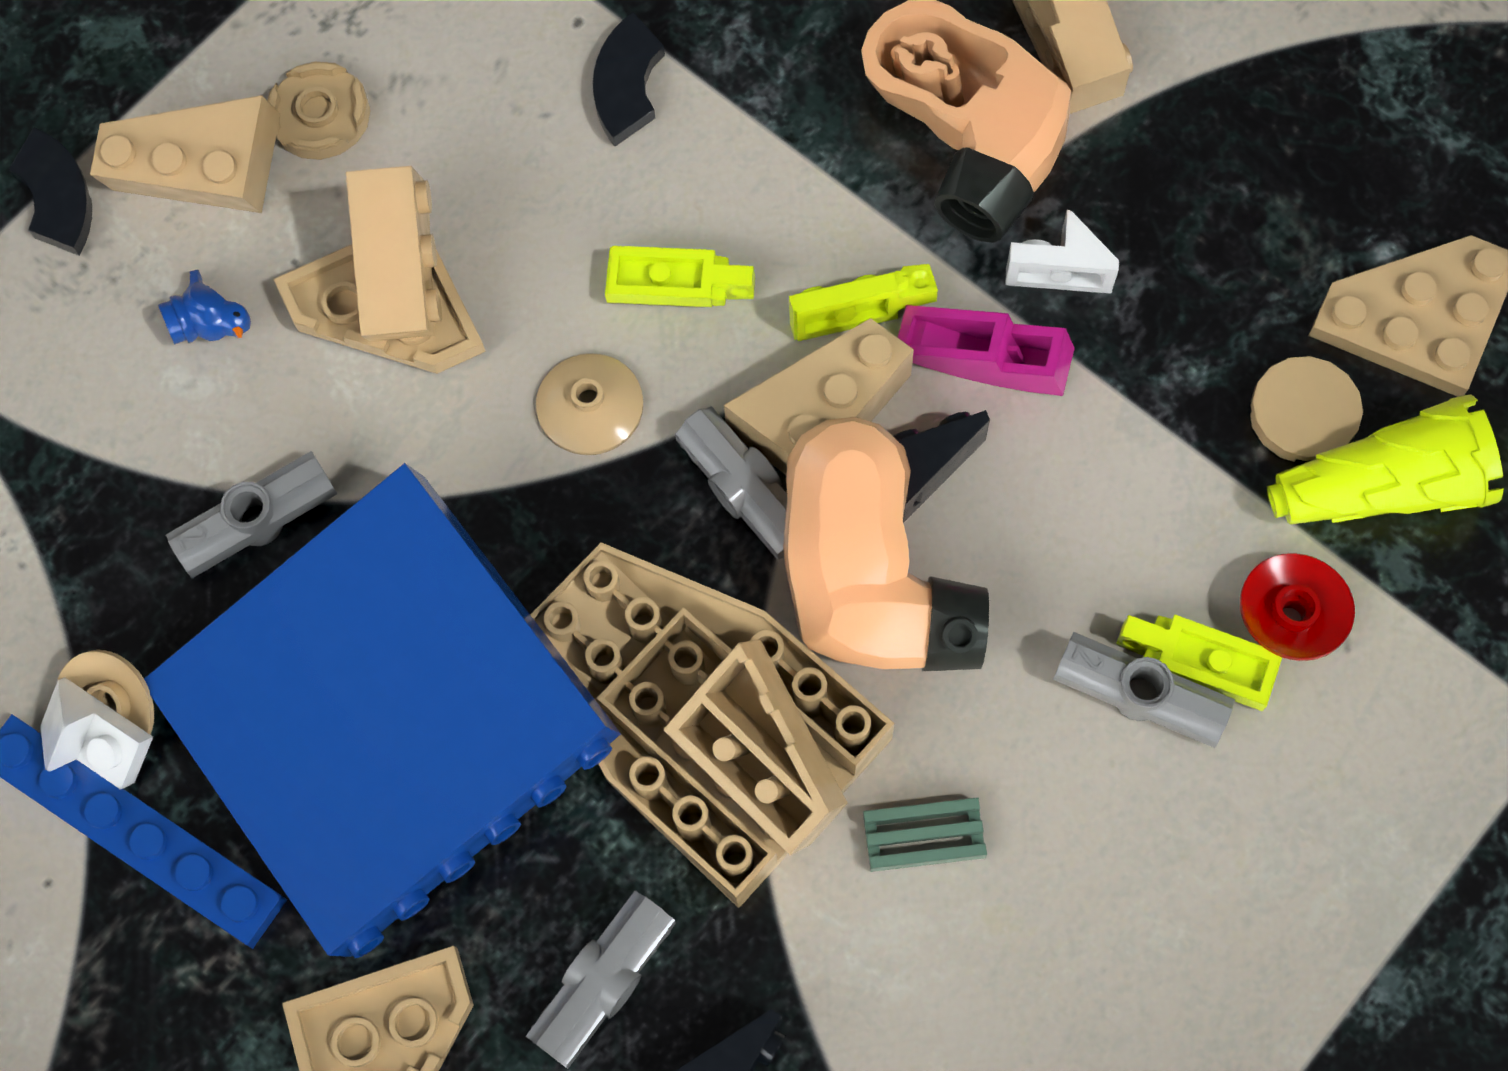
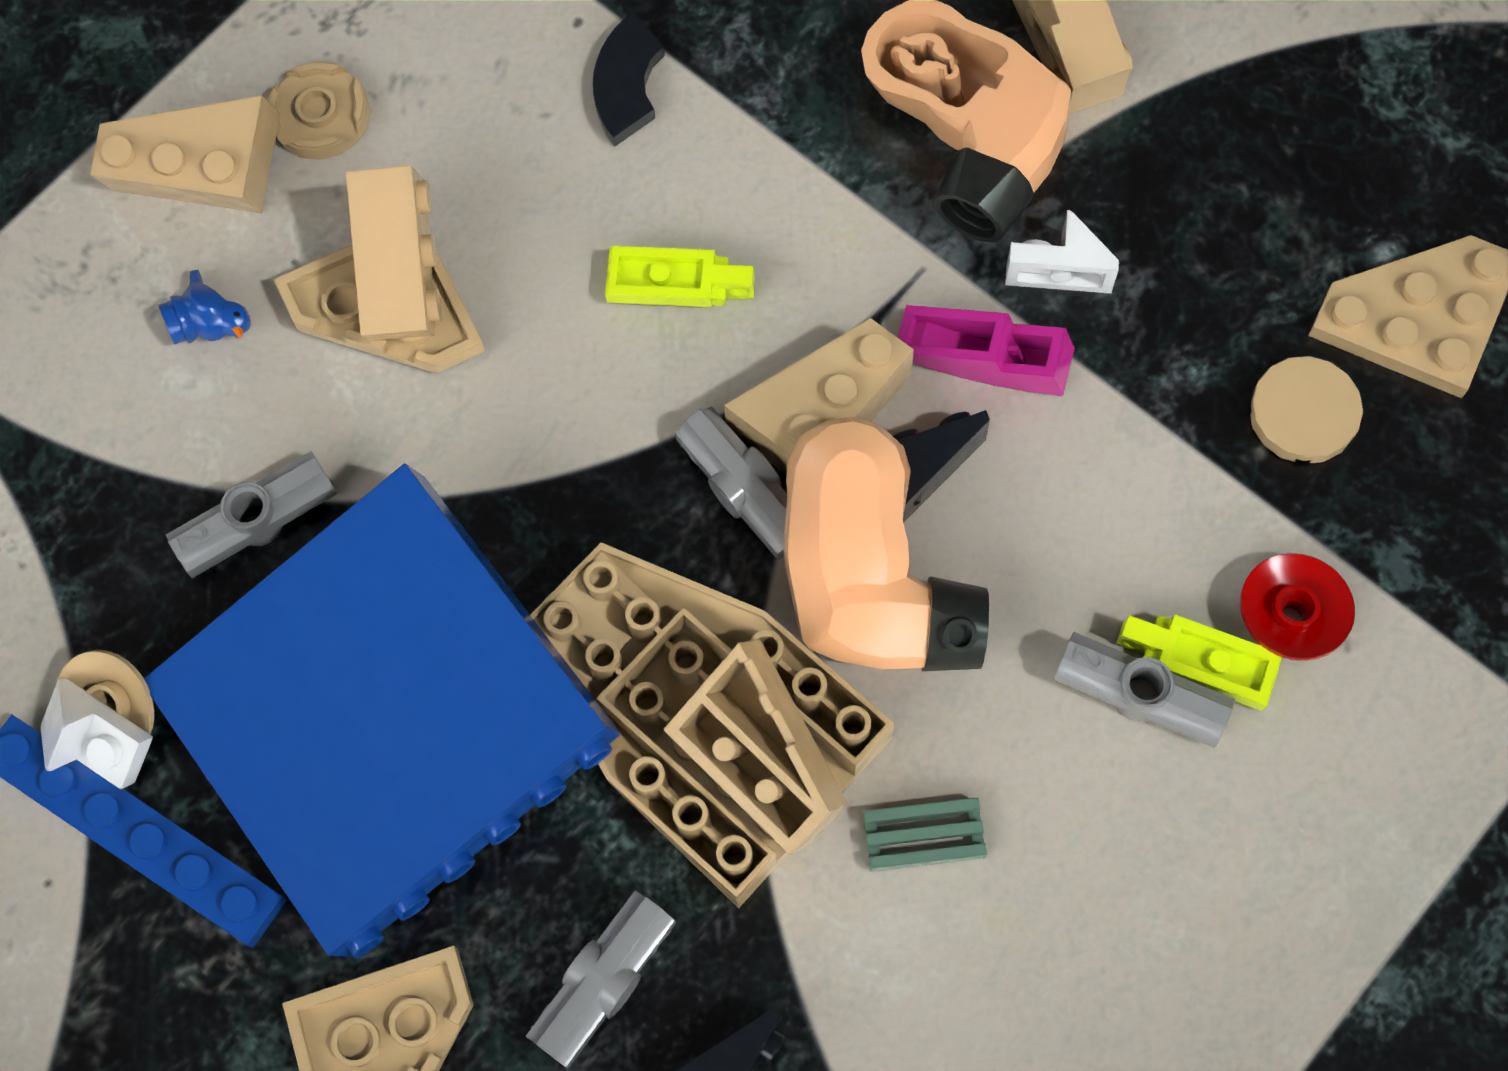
(58, 190): black tile -> none
(594, 425): tan dish -> none
(844, 306): neon yellow hinge -> none
(1402, 468): neon yellow cone -> none

